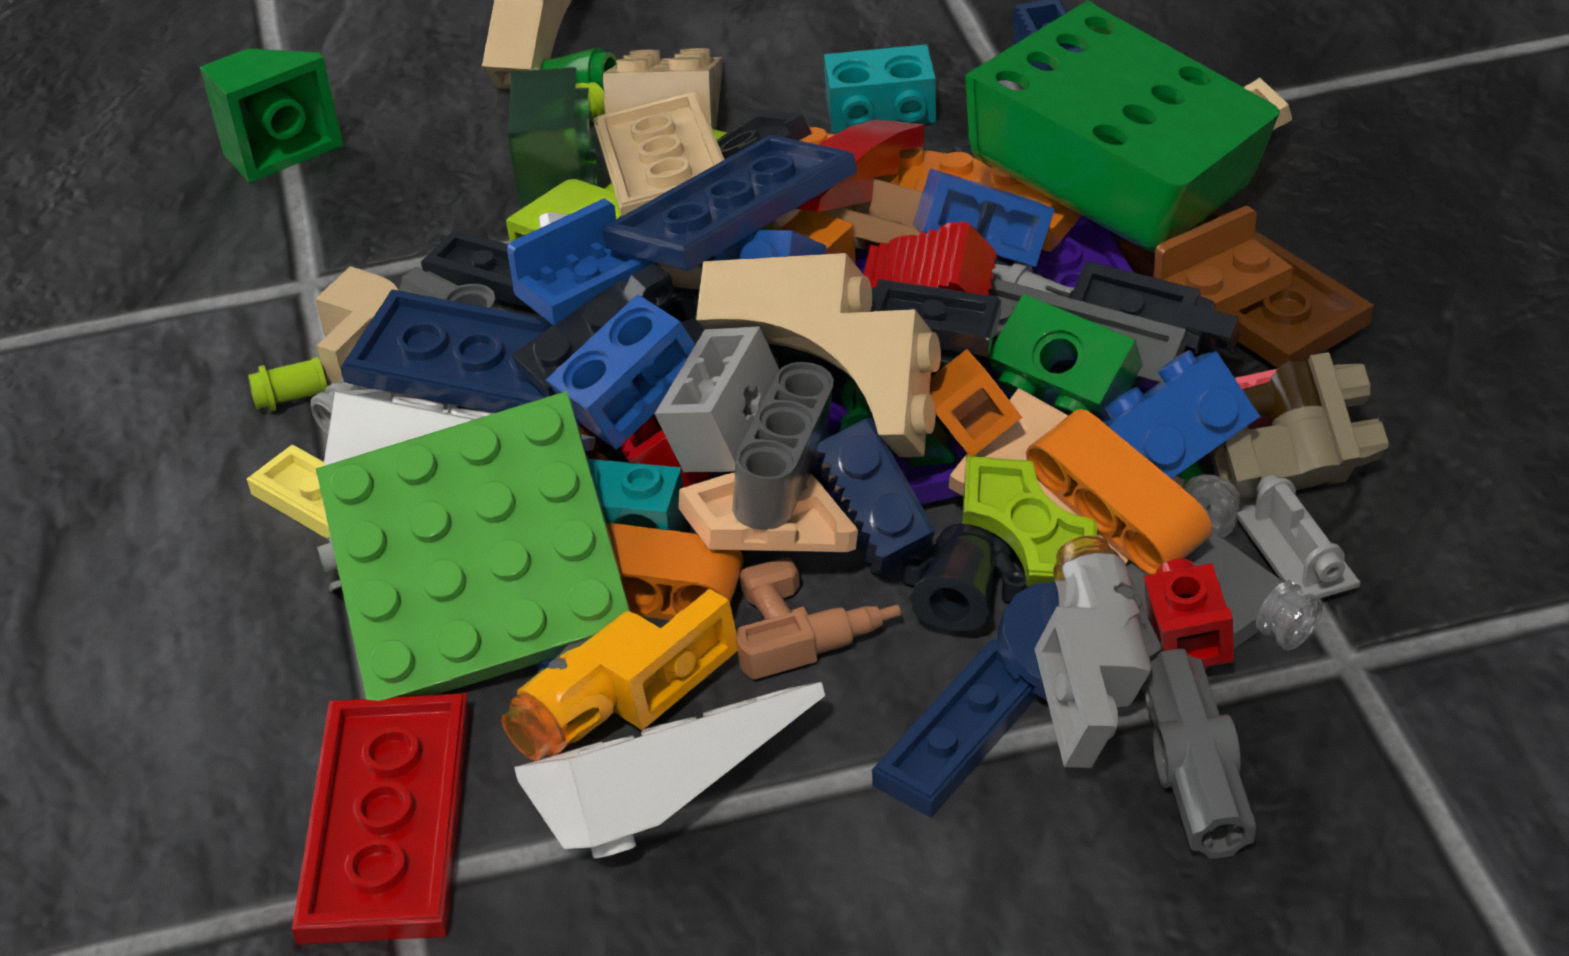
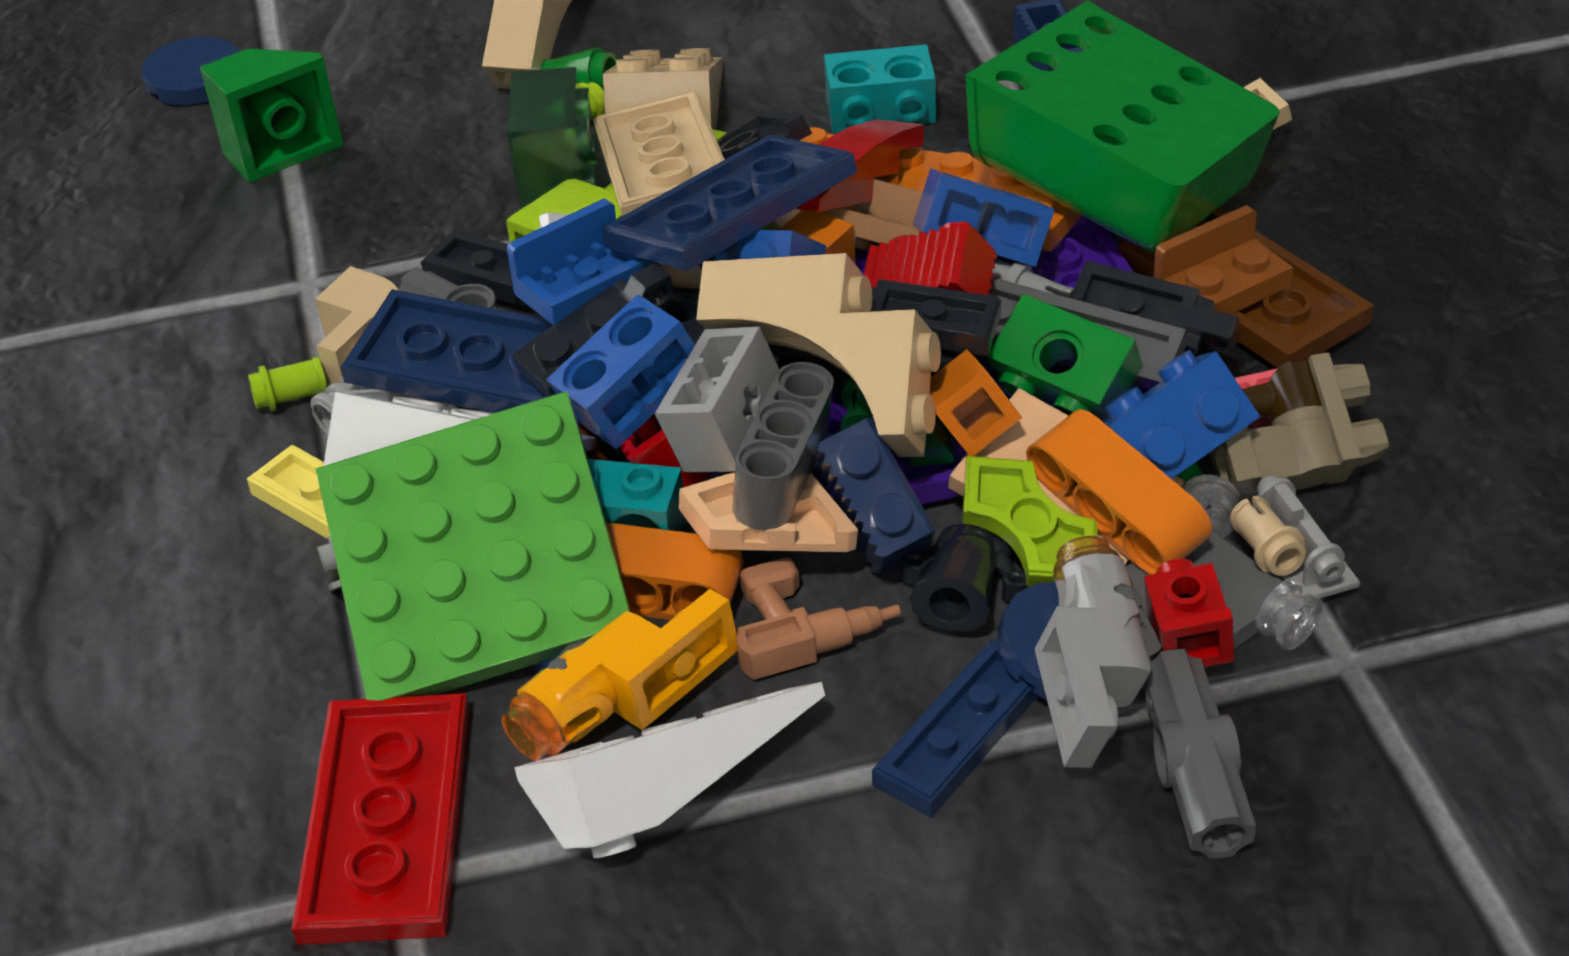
(175, 69): none -> dark blue tile
(1276, 546): none -> tan pin

